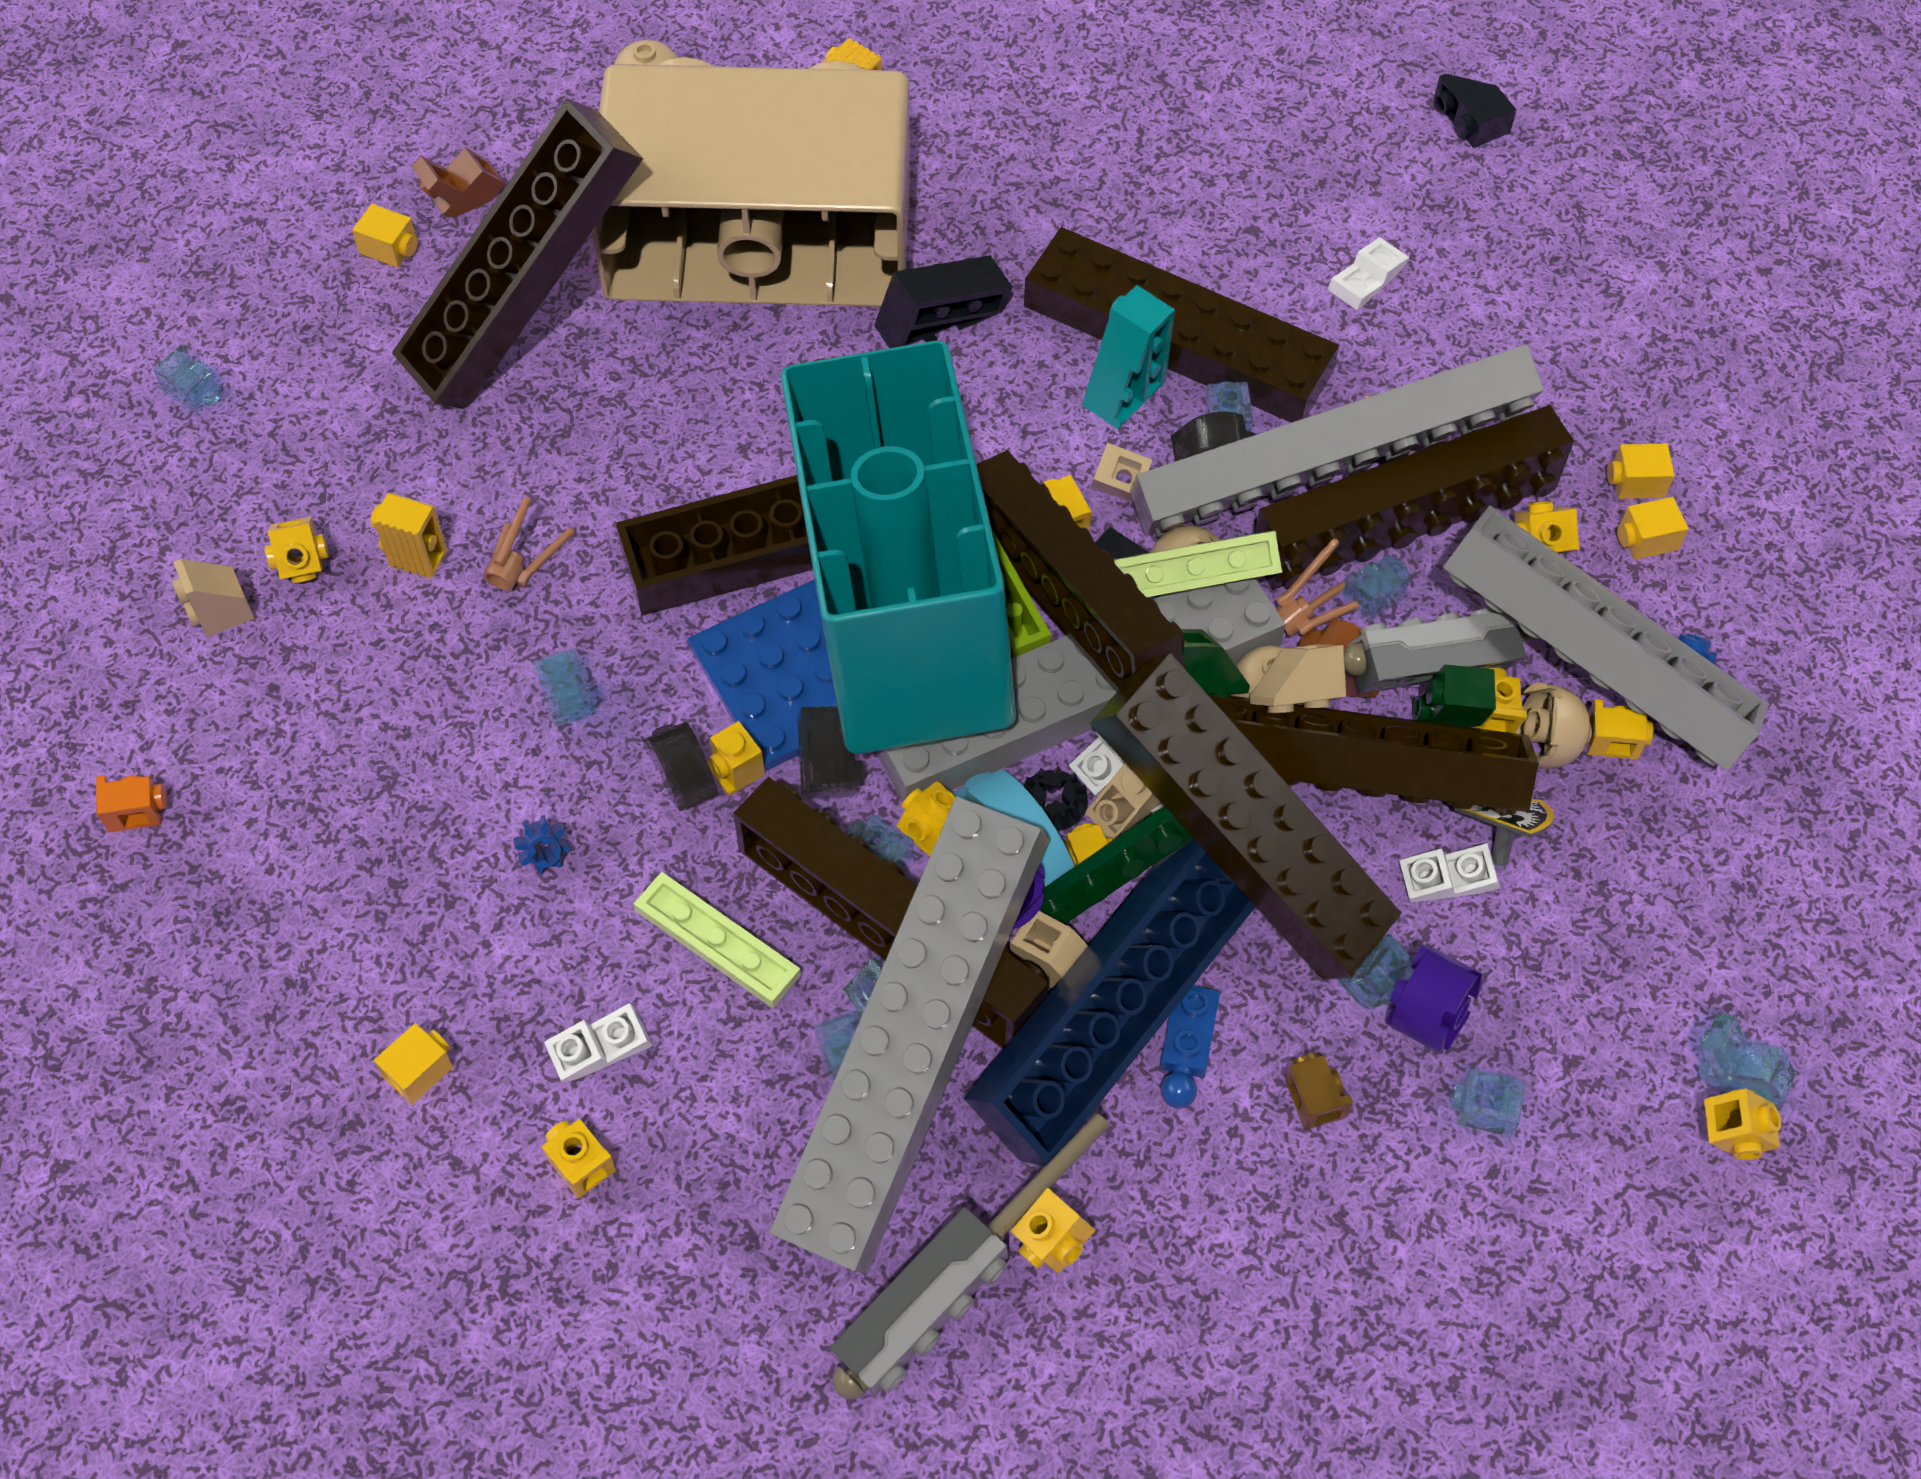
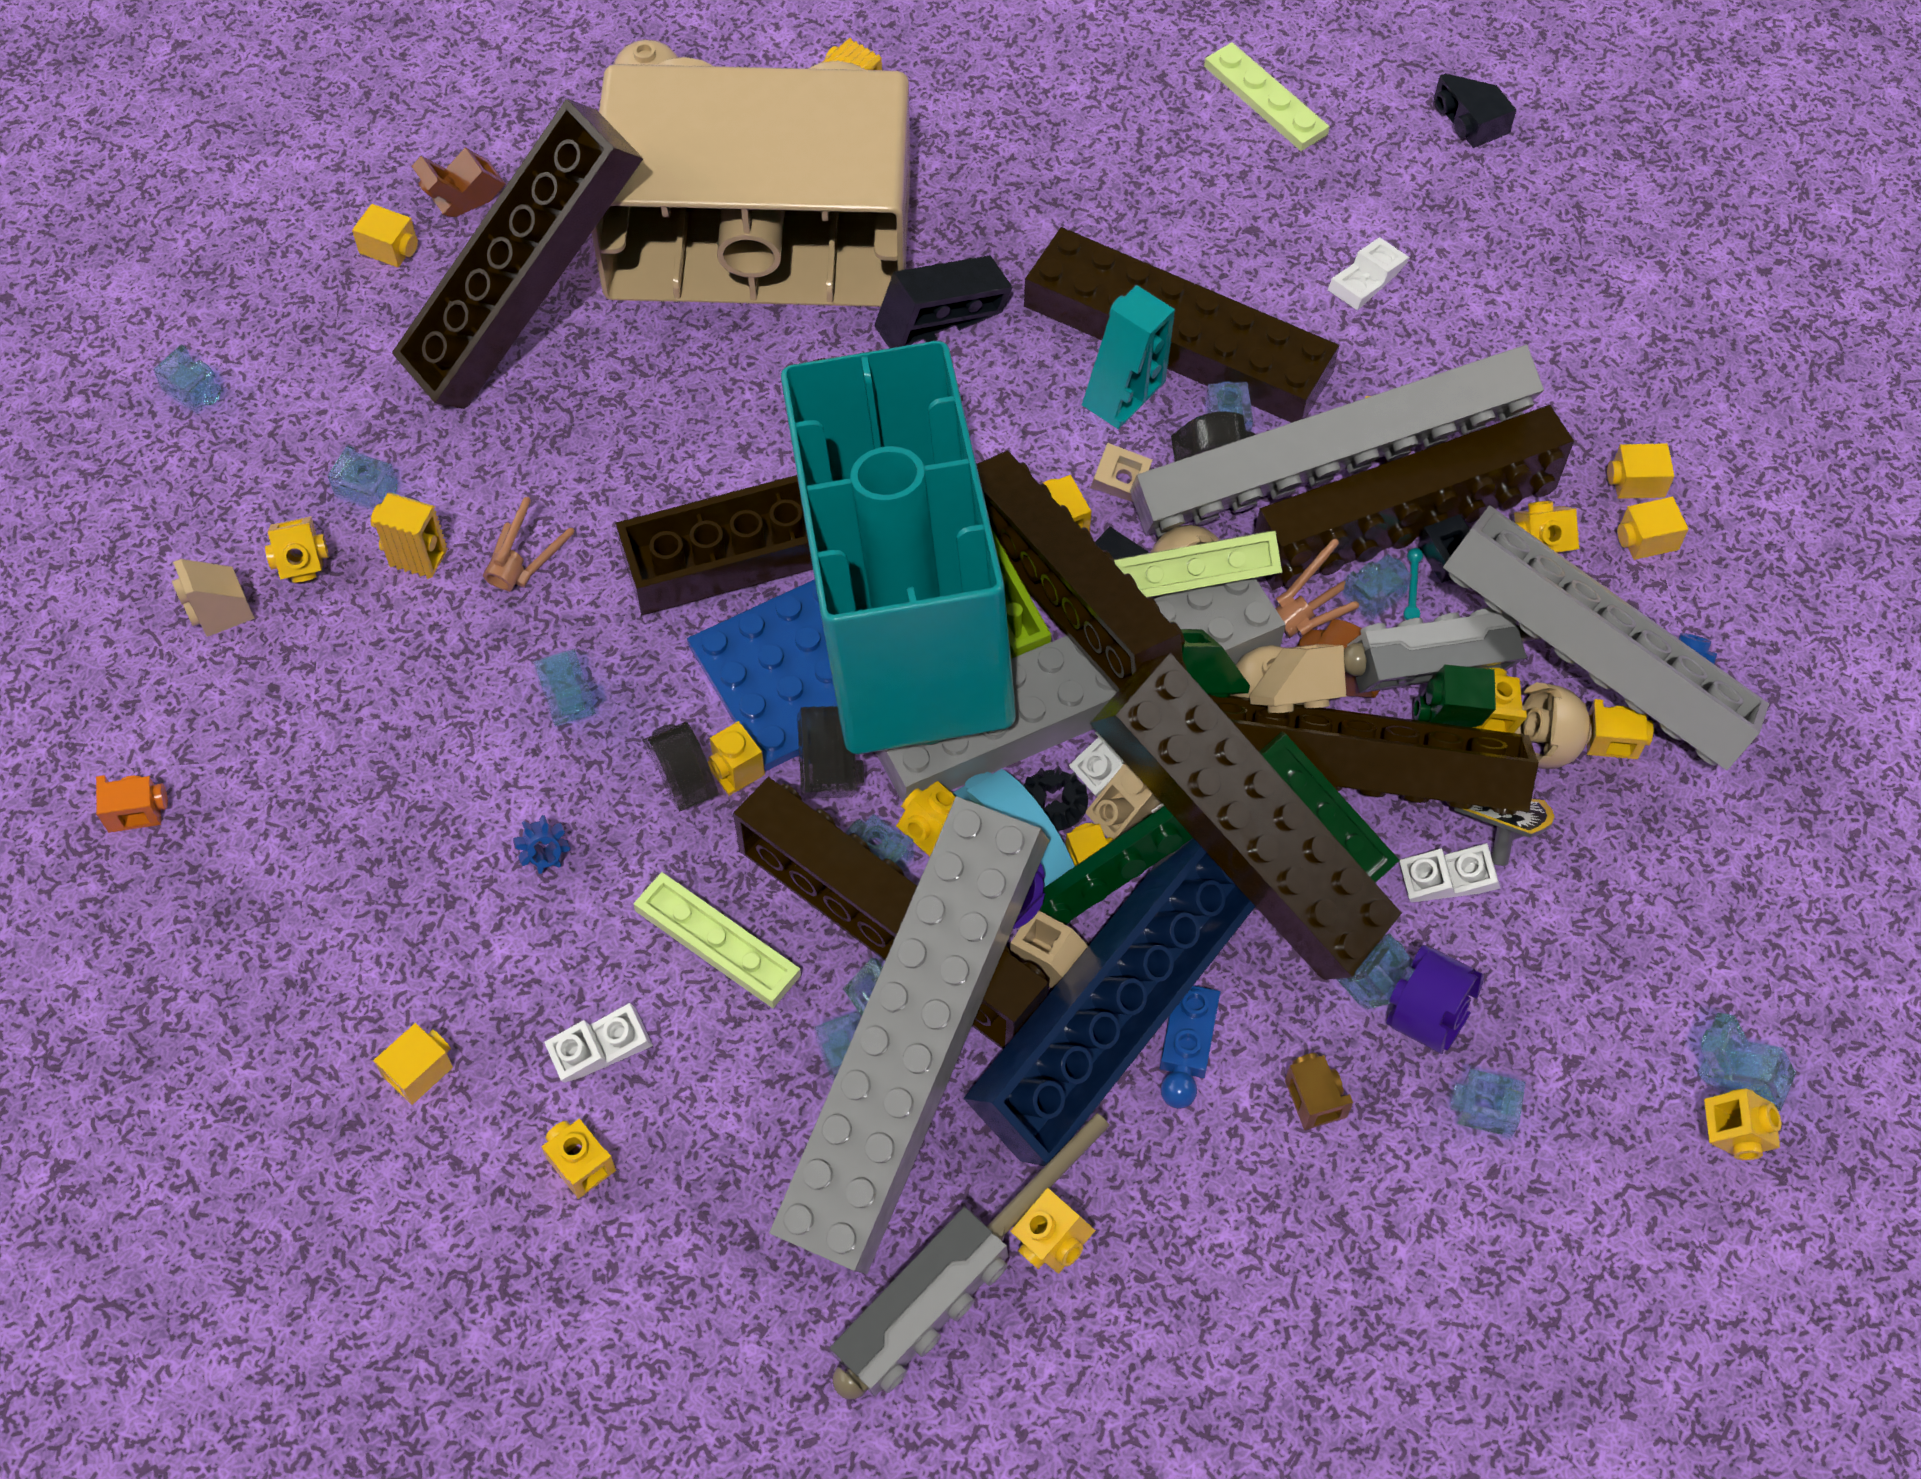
(362, 479): none -> clear light blue brick
(1266, 96): none -> yellowish green plate
(1329, 806): none -> dark green plate
(1414, 556): none -> teal hinge
(1441, 541): none -> black brick

